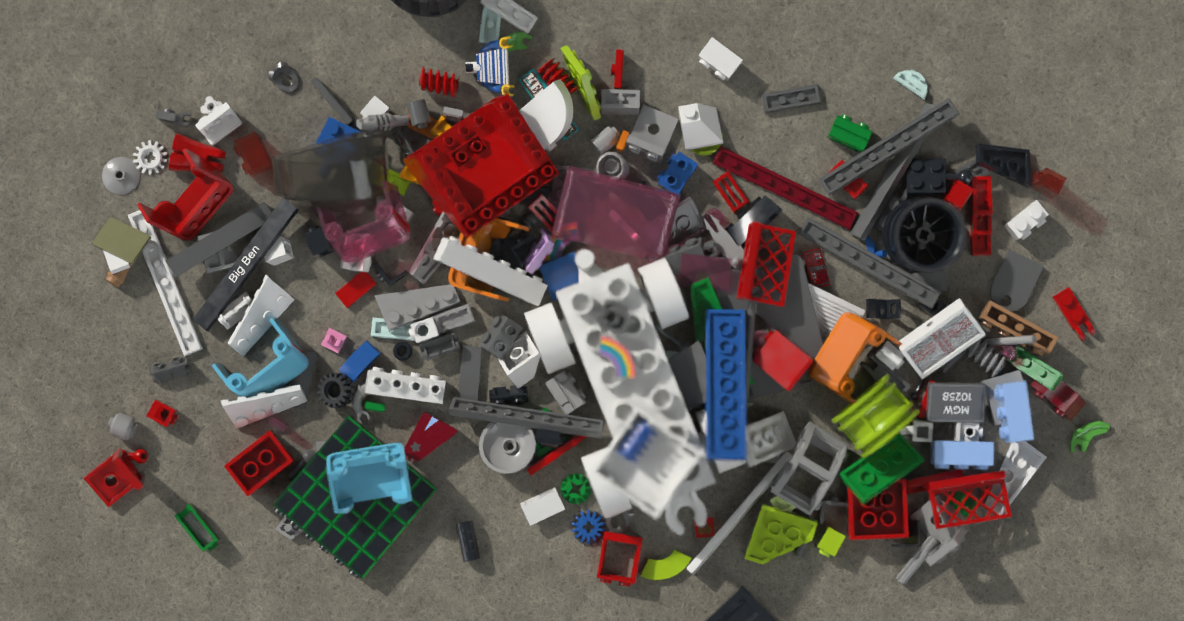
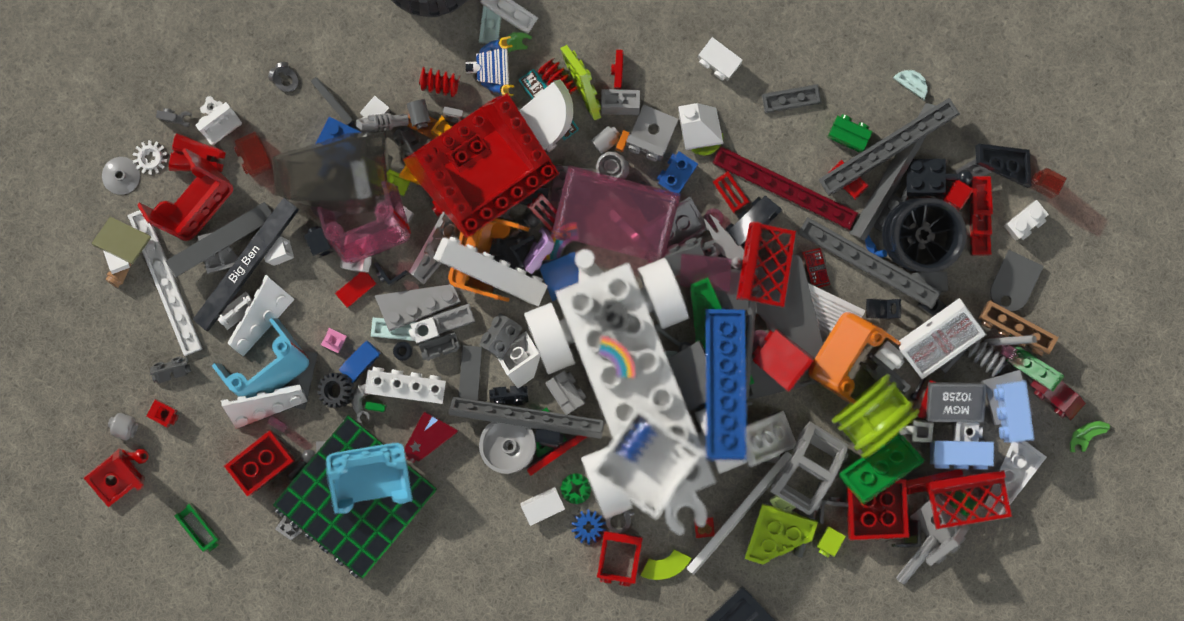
(468, 541): black axle -> none
(1073, 312): red hinge -> none

